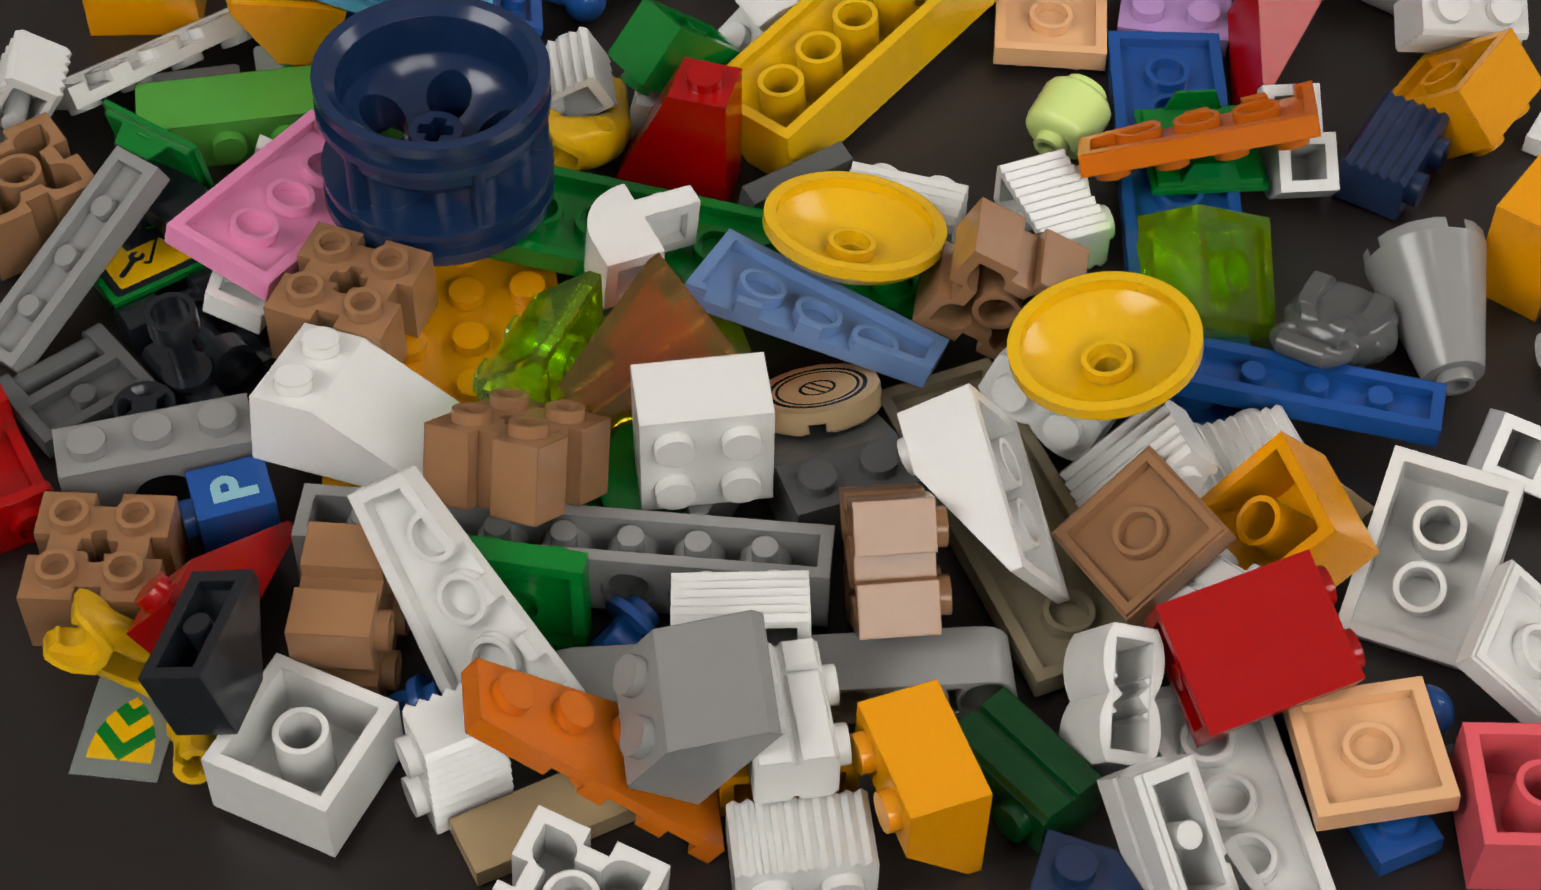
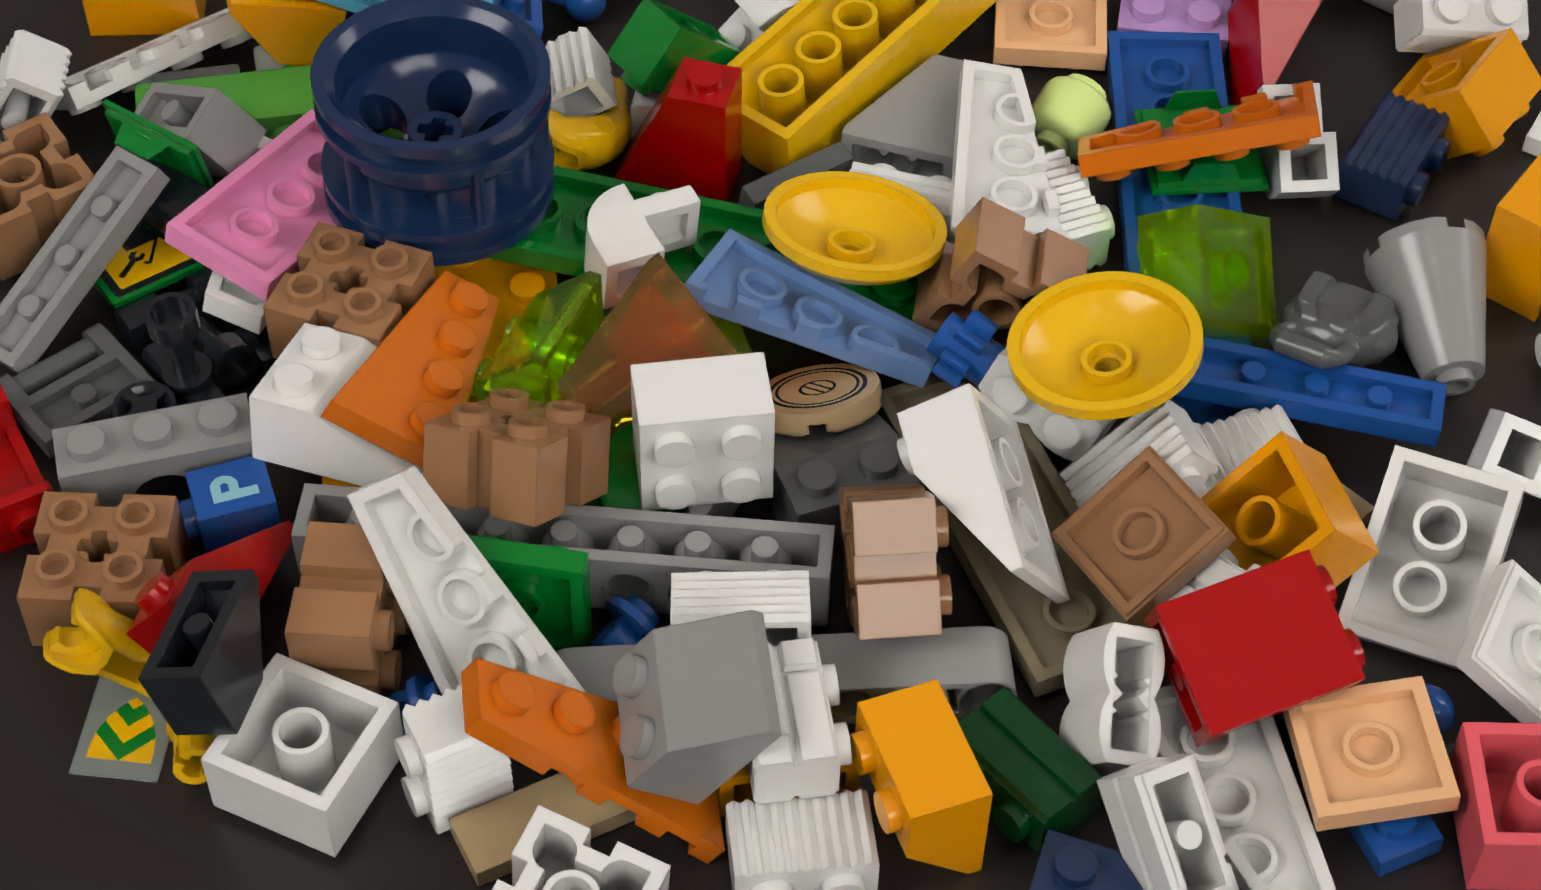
(206, 119): none -> light grey slope
(418, 369): none -> orange wing
(911, 122): none -> light grey slope
(964, 348): none -> blue gear
(999, 150): none -> white wing

